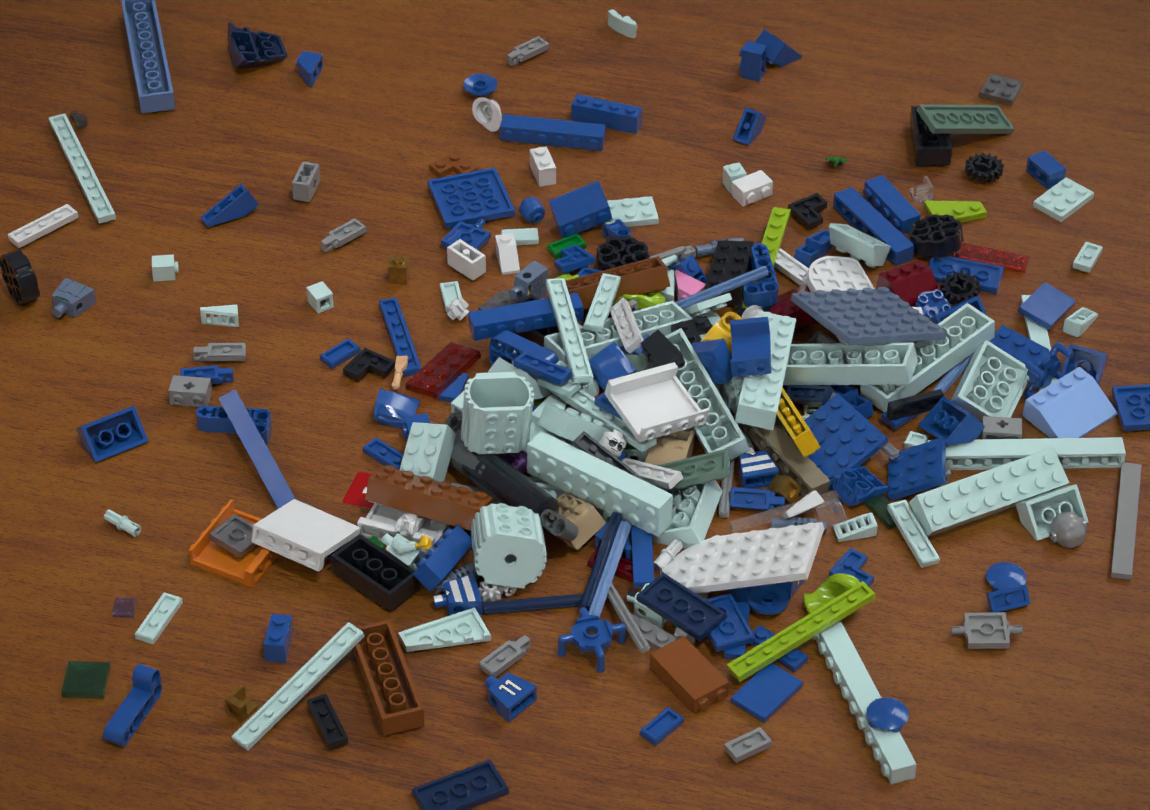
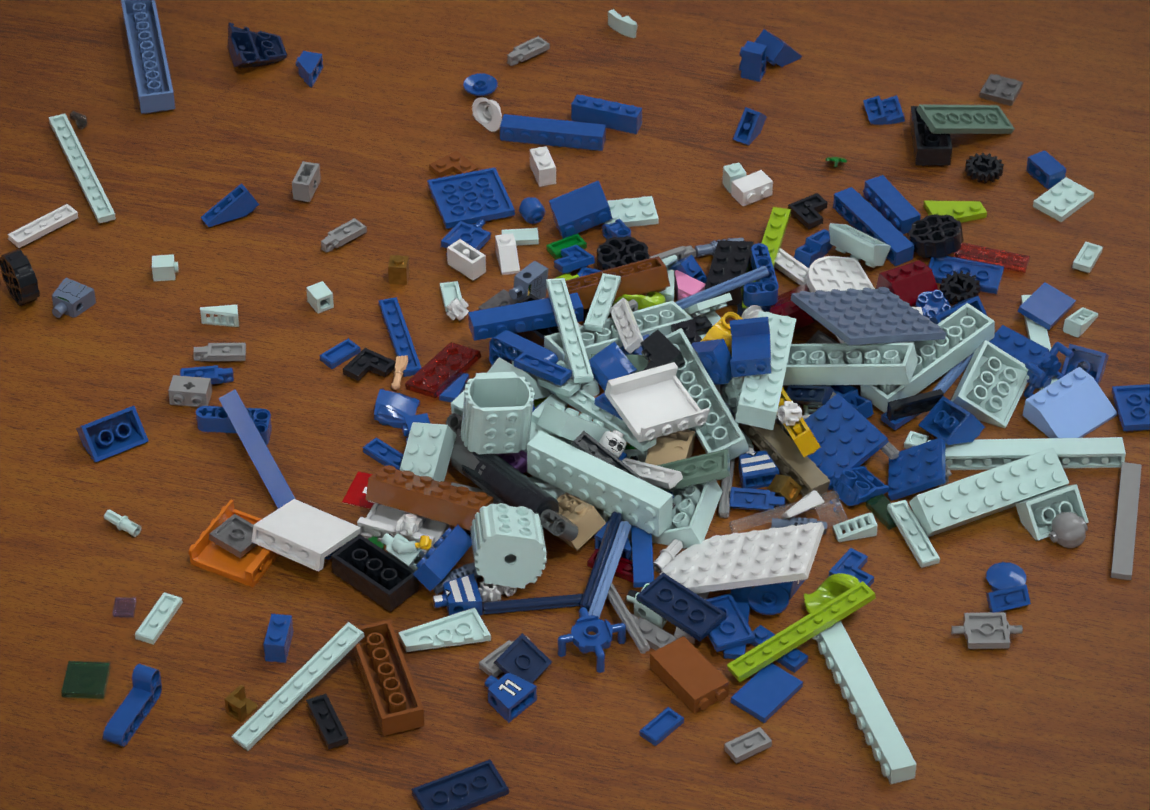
(523, 660): none -> dark blue plate
(789, 413): none -> white gear
(884, 111): none -> blue slope
(887, 714): blue dish -> none
(922, 192): clear panel -> none
(1001, 428): light grey brick -> none

